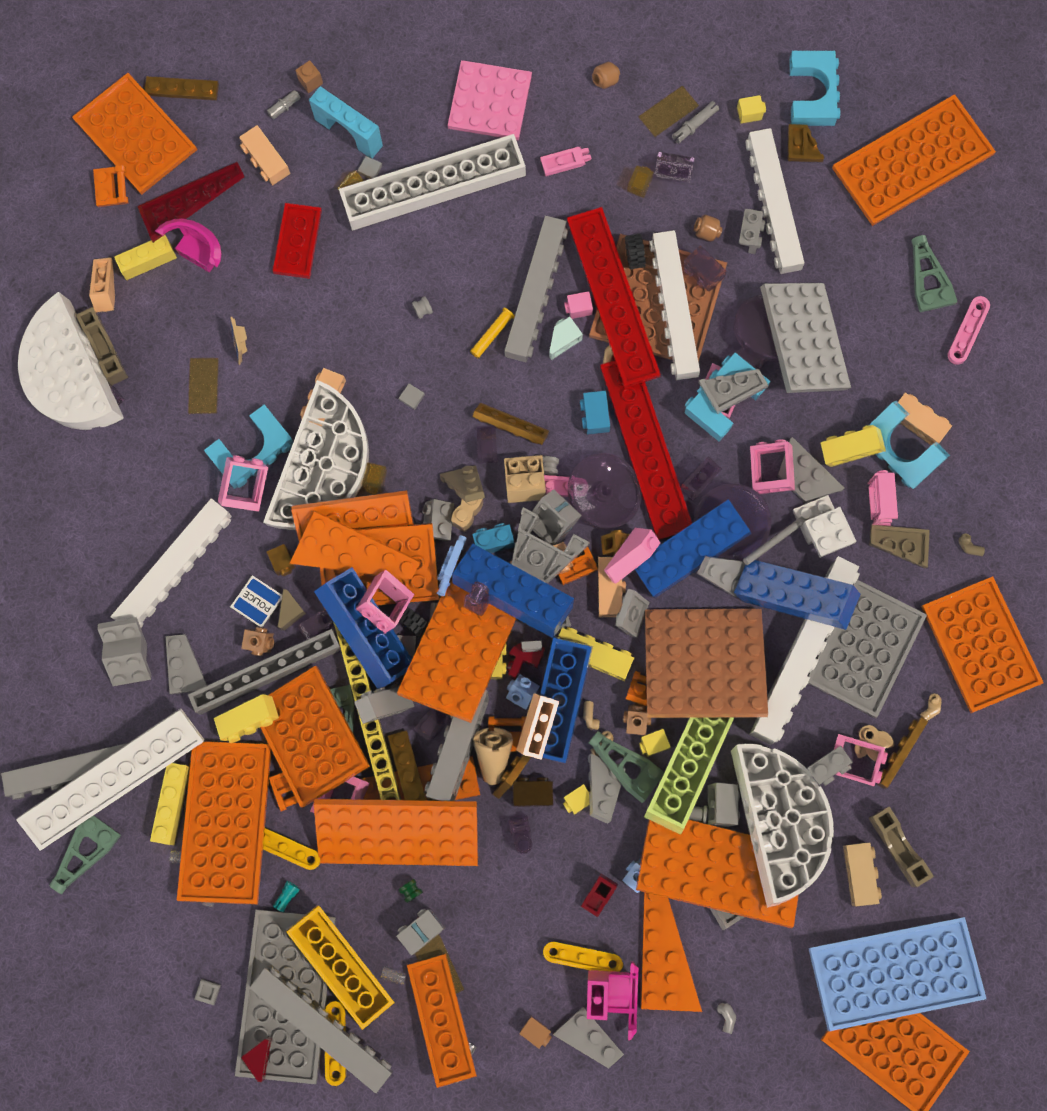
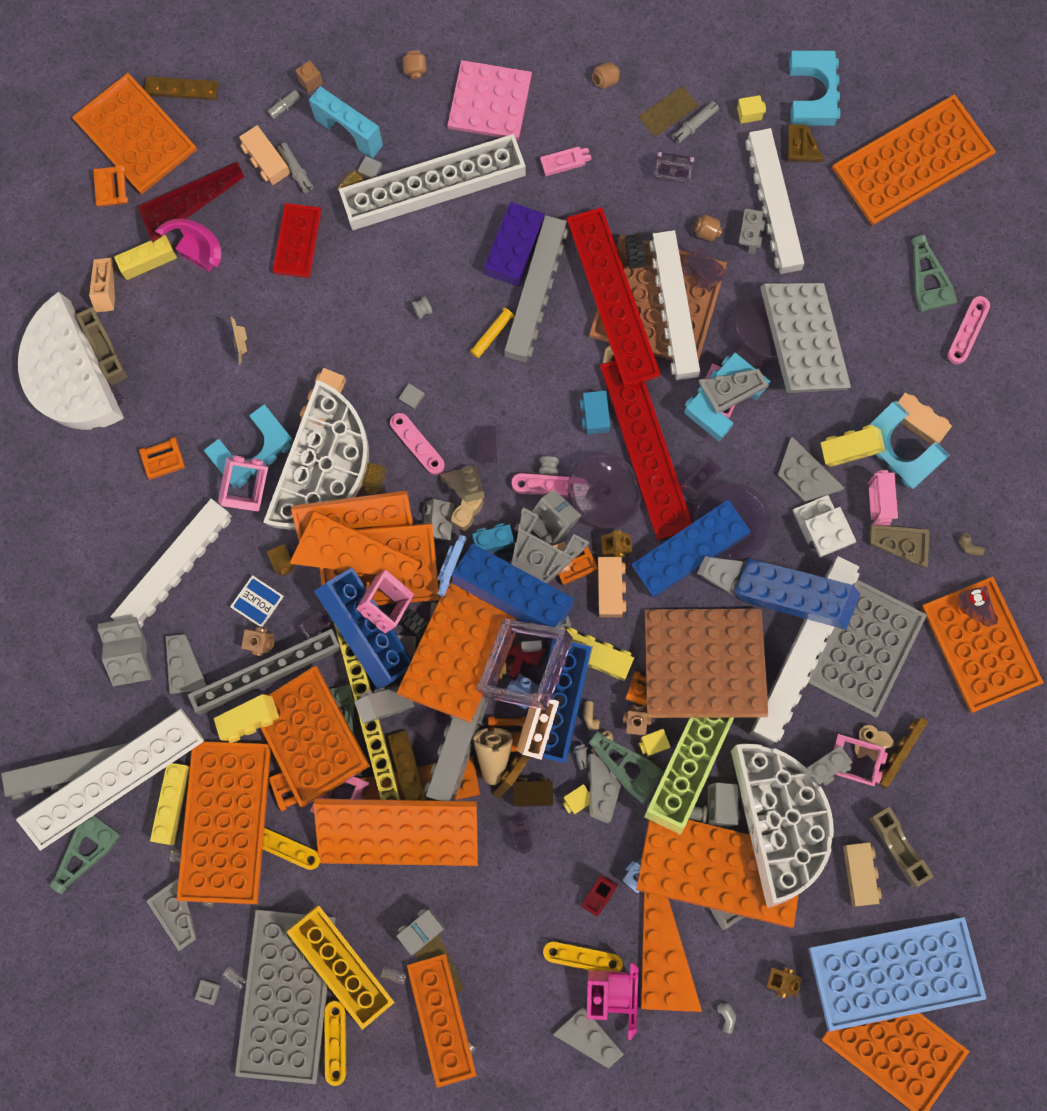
(164, 463): none -> orange plate
(173, 916): none -> light grey wing
(203, 385): clear yellow piece -> none
(233, 977): none -> clear pin
(257, 1059): dark red slope -> none
(288, 892): teal pin -> none
(289, 611): dark tan slope -> none
(298, 173): none -> light grey pin
(321, 1029): light grey brick -> none
(410, 890): dark green wheel -> none
(414, 64): none -> medium nougat head
(417, 444): none -> bright pink plate
(477, 600): piece -> none
(498, 656): none -> clear purple window
(511, 424): pearl gold plate -> none
(514, 244): none -> dark purple brick
(524, 478): tan slope -> none
(536, 1032): medium nougat brick -> none
(564, 337): light aqua slope -> none
(579, 305): bright pink brick -> none
(581, 756): none -> light grey pin
(632, 613): light grey plate -> none
(633, 552): bright pink slope -> none
(640, 181): clear yellow brick -> none
(772, 486): bright pink window -> none
(773, 541): light grey bar -> none
(784, 982): none -> pearl gold brick
(934, 707): tan arm -> none
(978, 605): none -> slope

